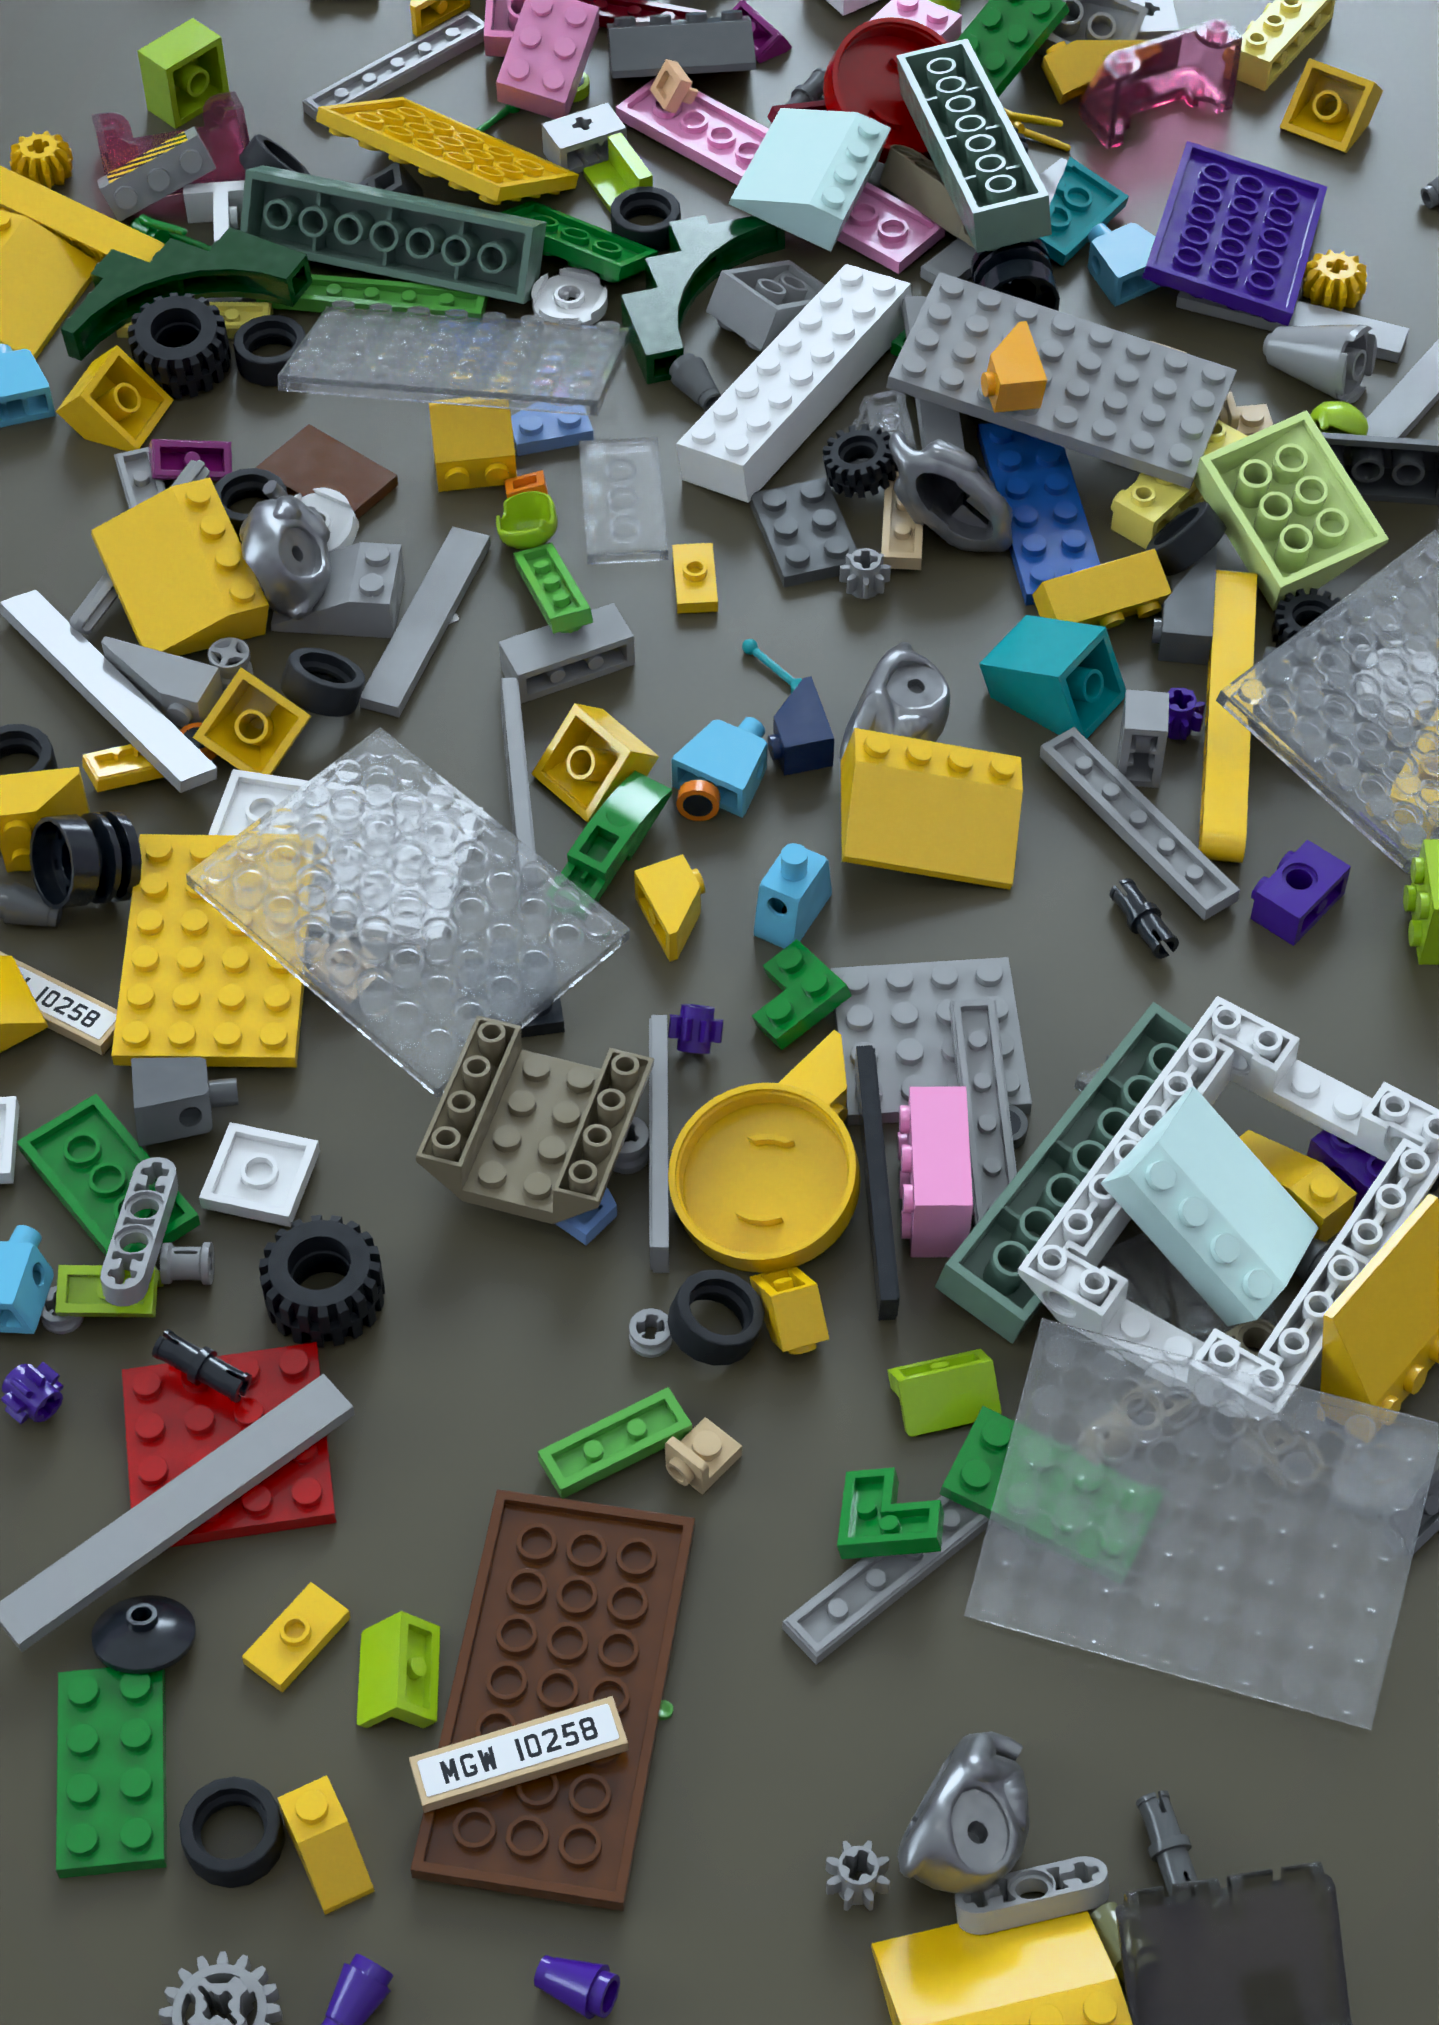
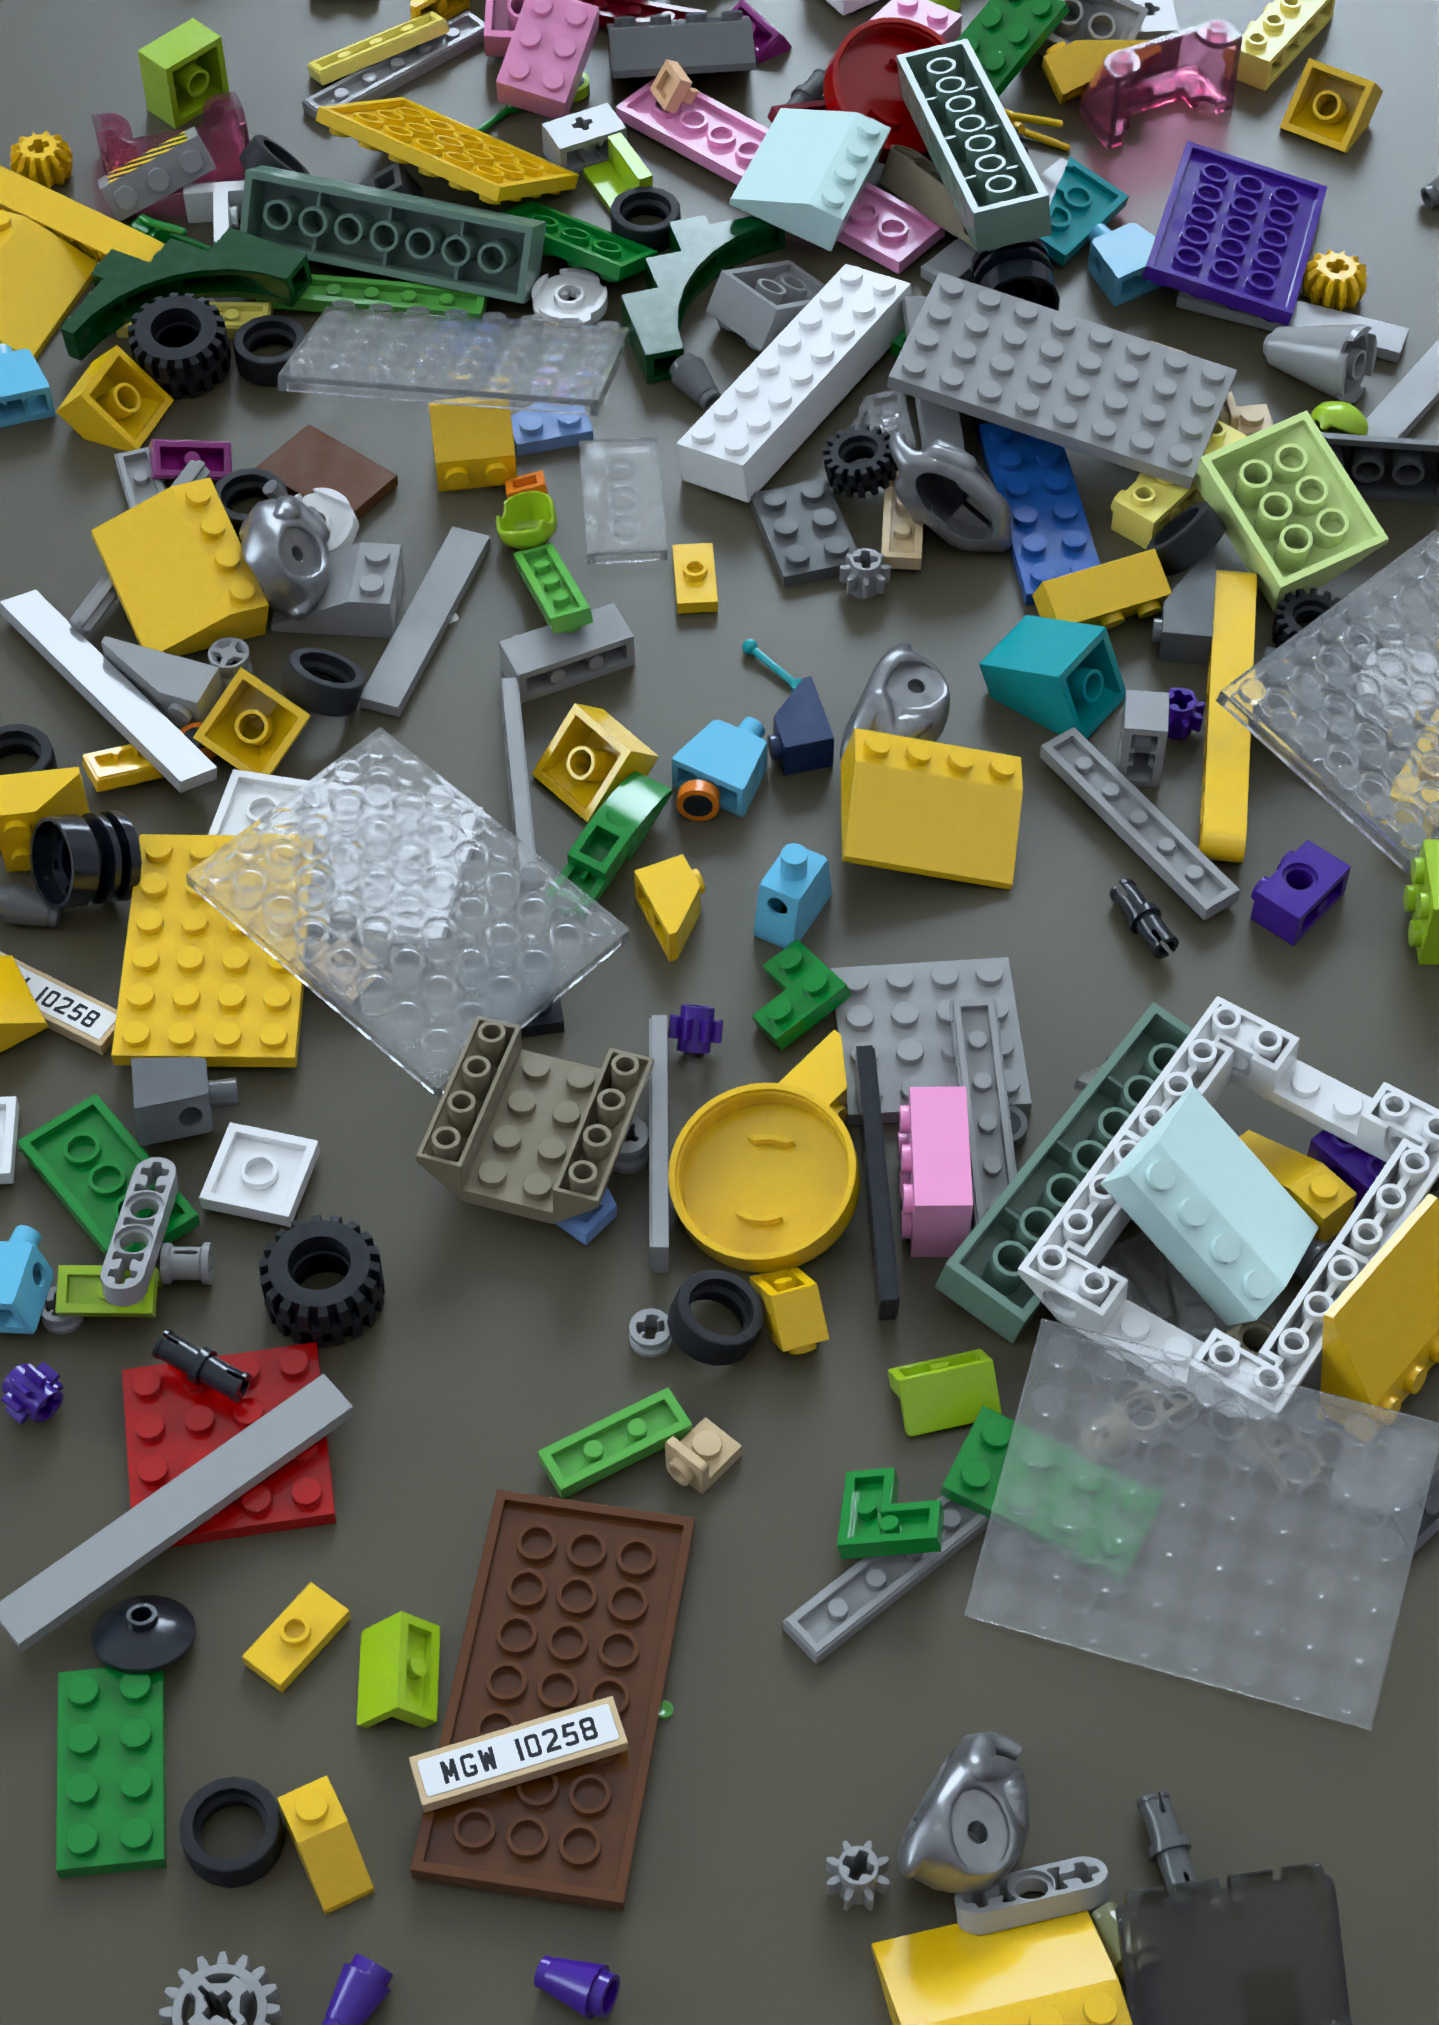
(377, 48): none -> light yellow tile
(1015, 373): light orange slope -> none

